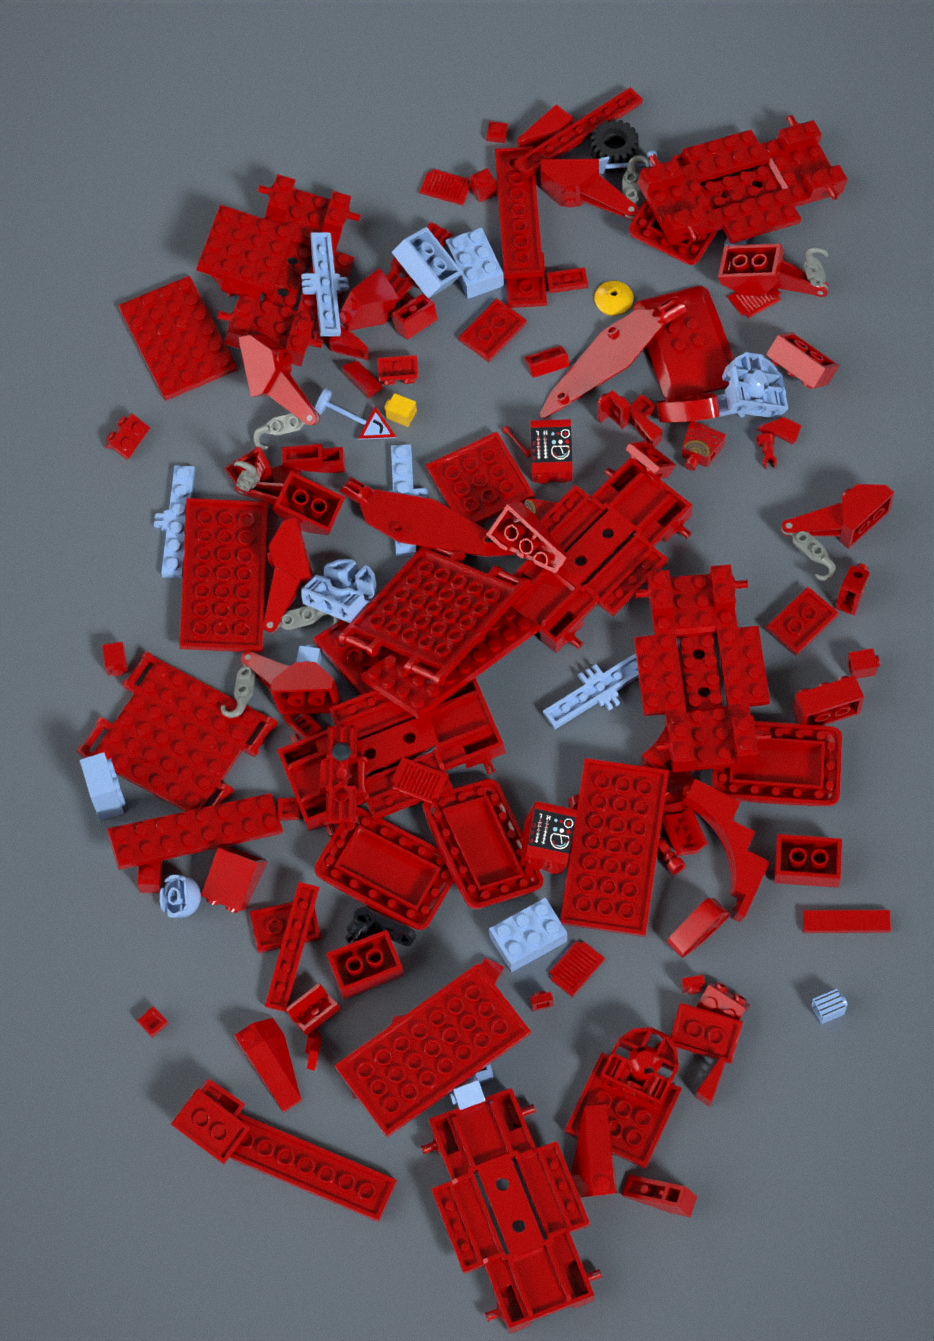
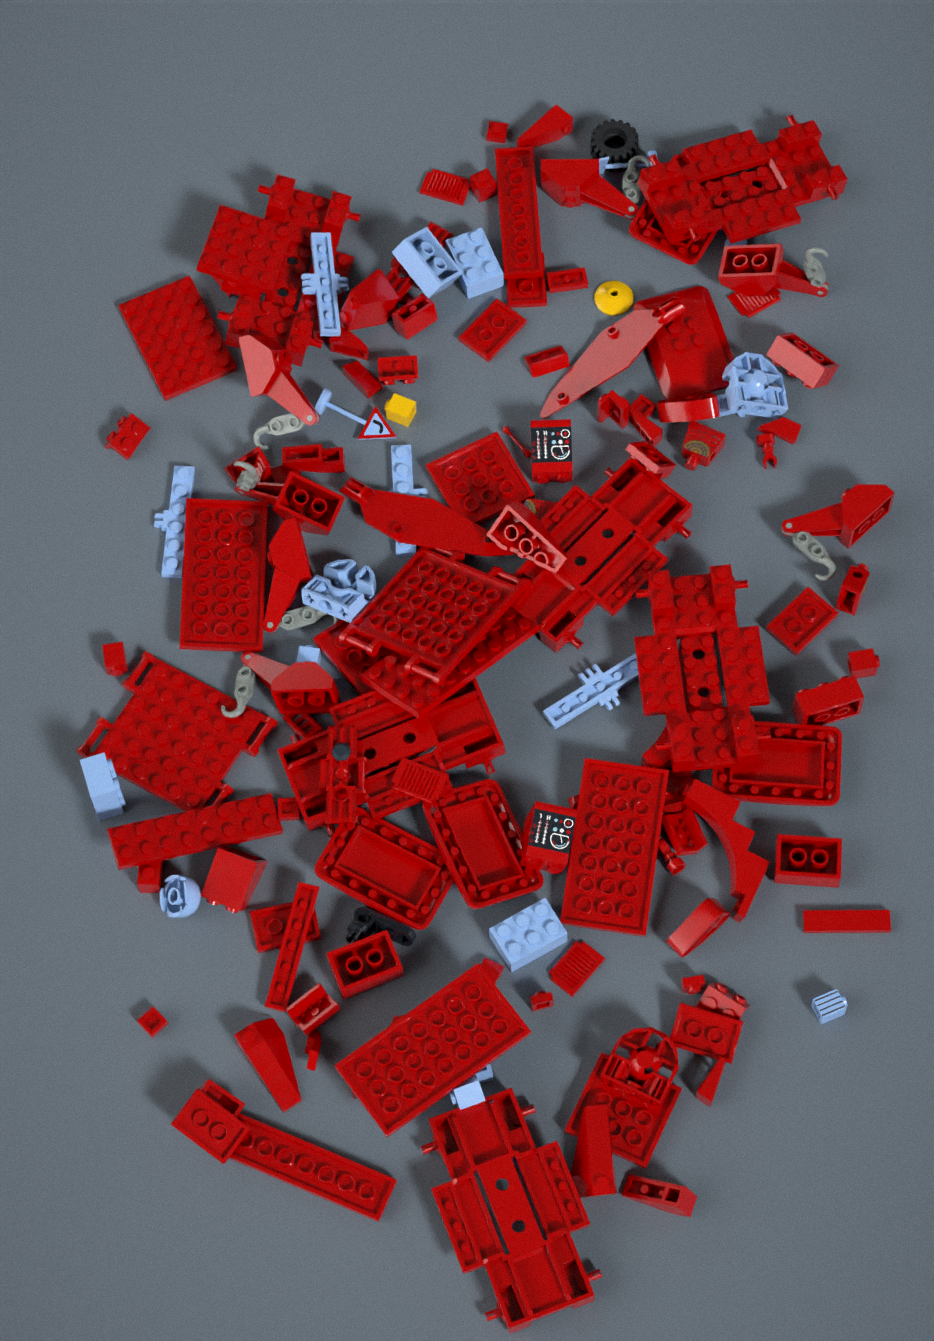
(578, 132): red plate -> none

